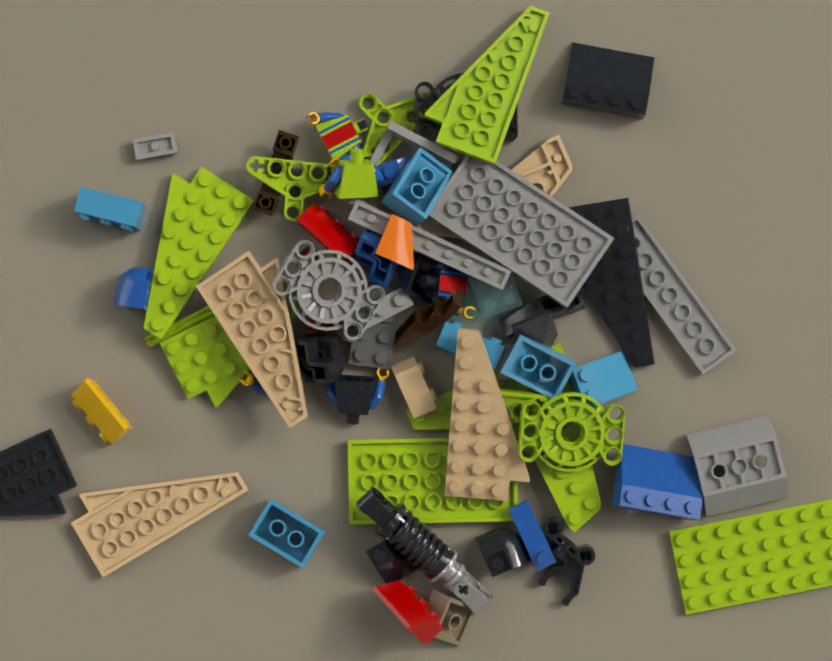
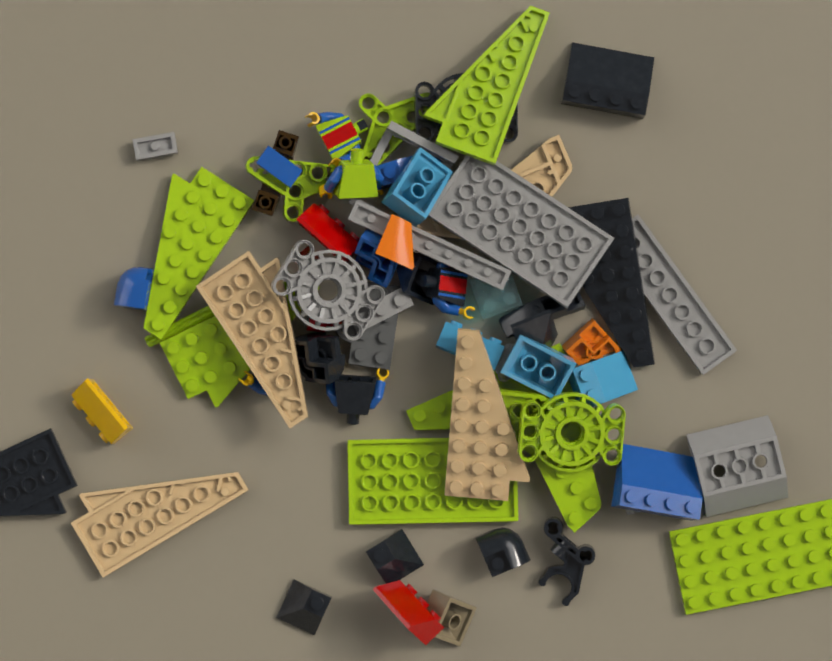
(110, 210): dark azure brick -> none
(279, 166): none -> blue tile
(287, 533): dark azure brick -> none
(304, 607): none -> black slope
(413, 386): tan brick -> none
(423, 549): black piece -> none
(425, 321): dark brown slope -> none
(532, 535): blue slope -> none
(589, 343): none -> orange slope

